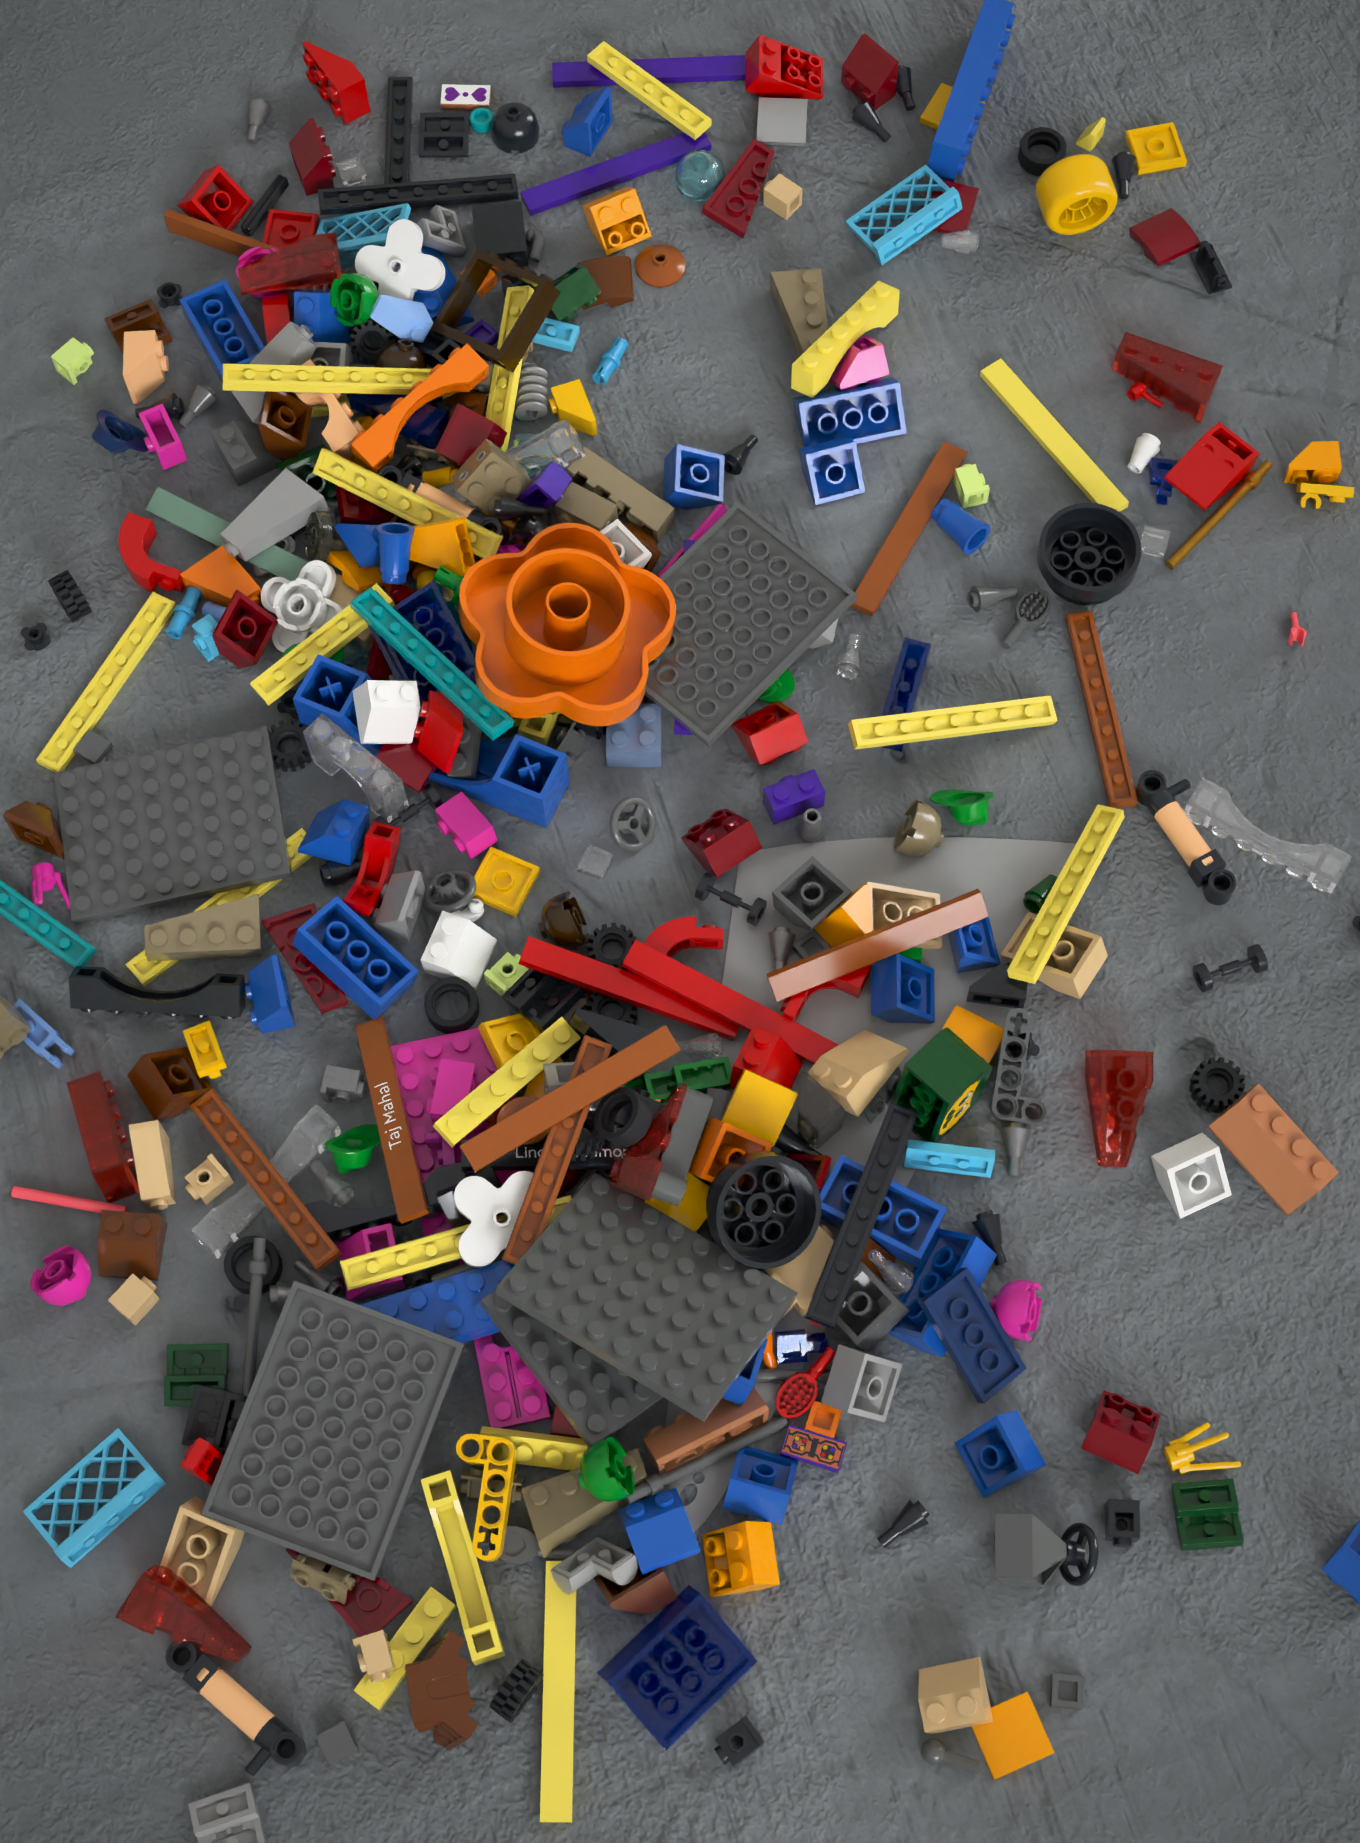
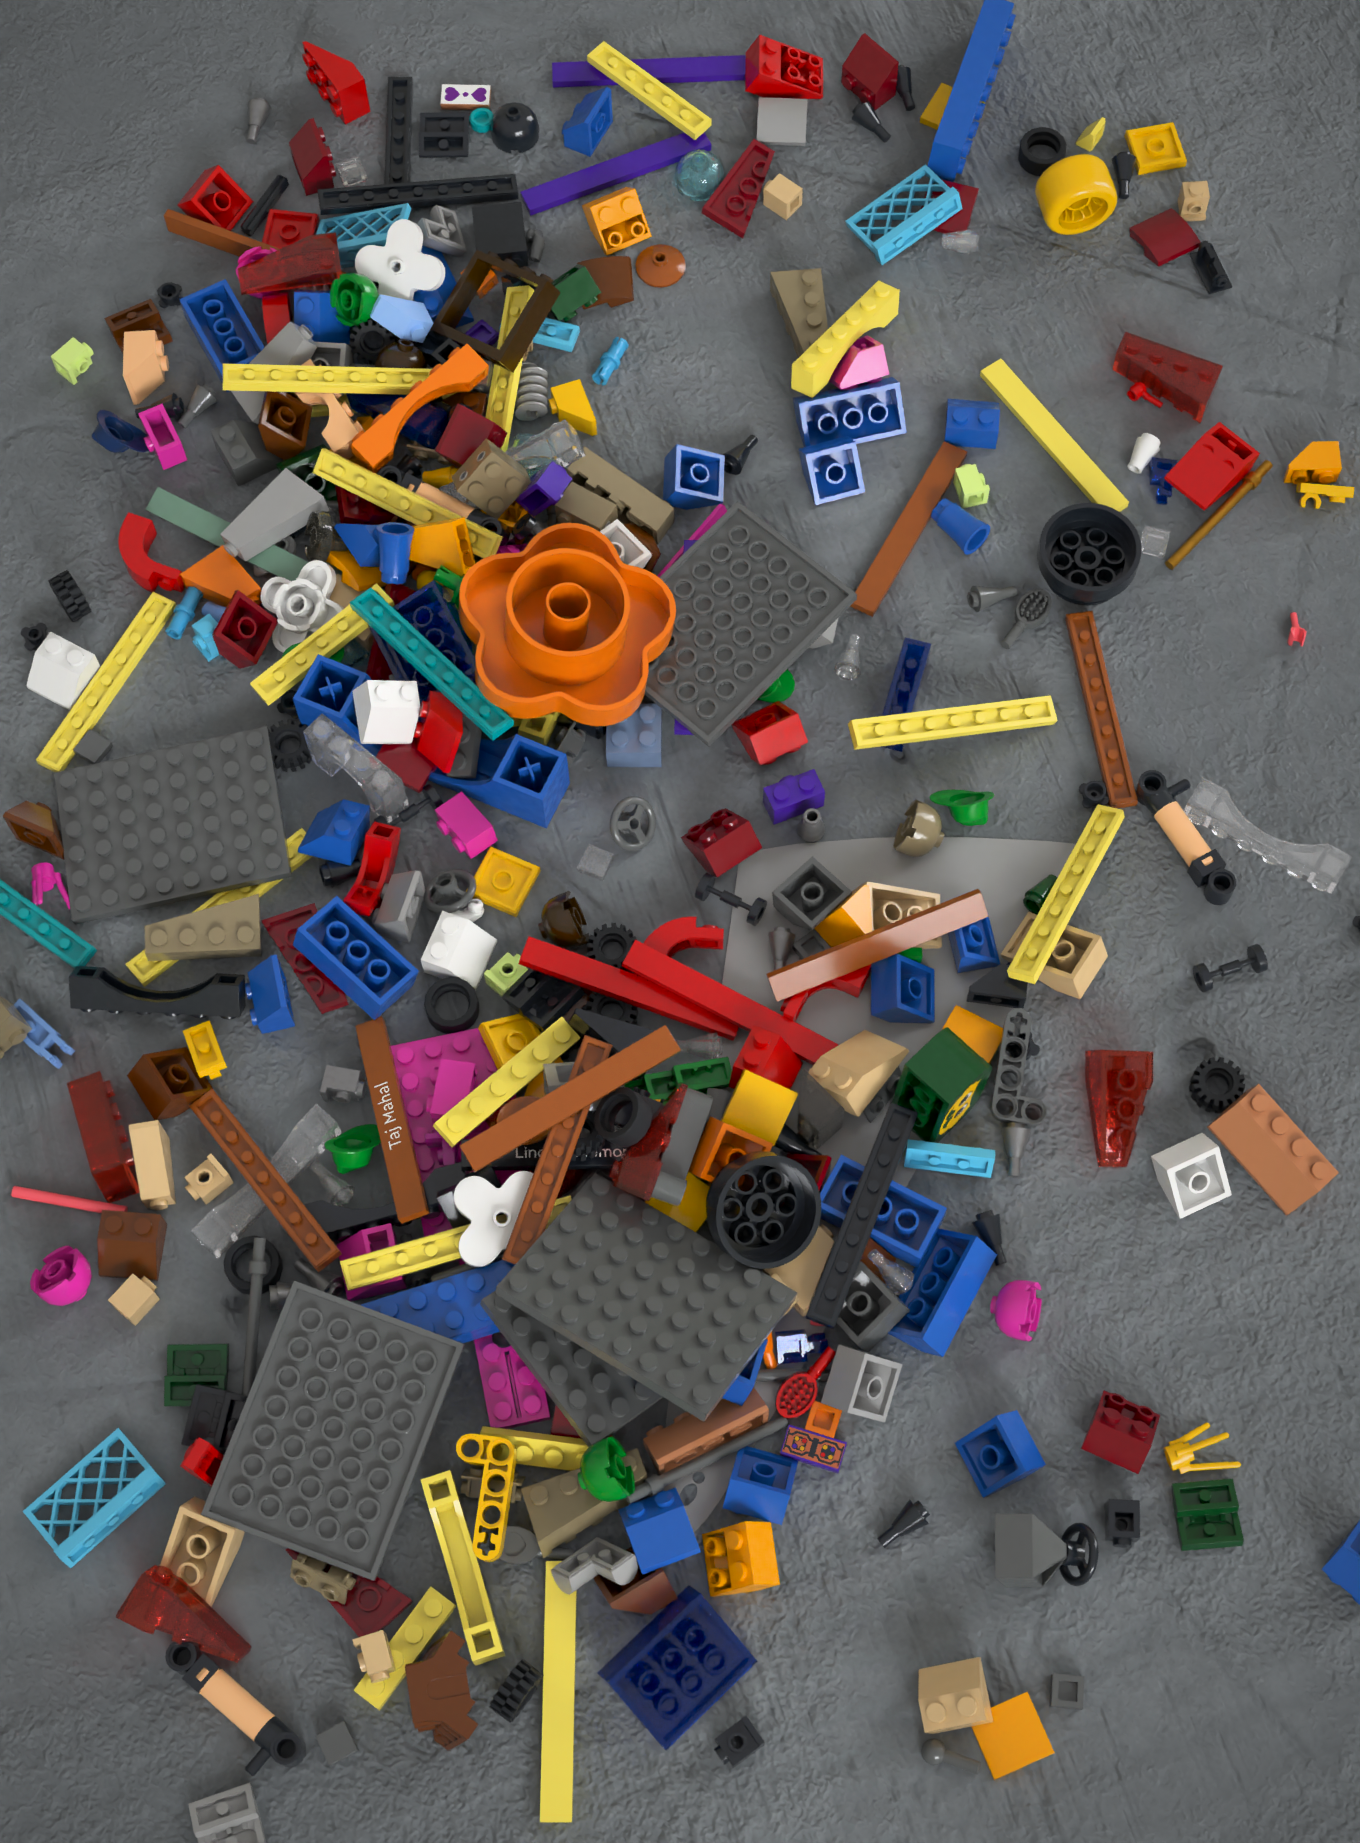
(61, 670): none -> white slope
(511, 509): black cone -> none
(972, 423): none -> blue slope
(972, 1335): dark blue plate -> none
(1096, 787): none -> black plate
(1193, 200): none -> tan brick

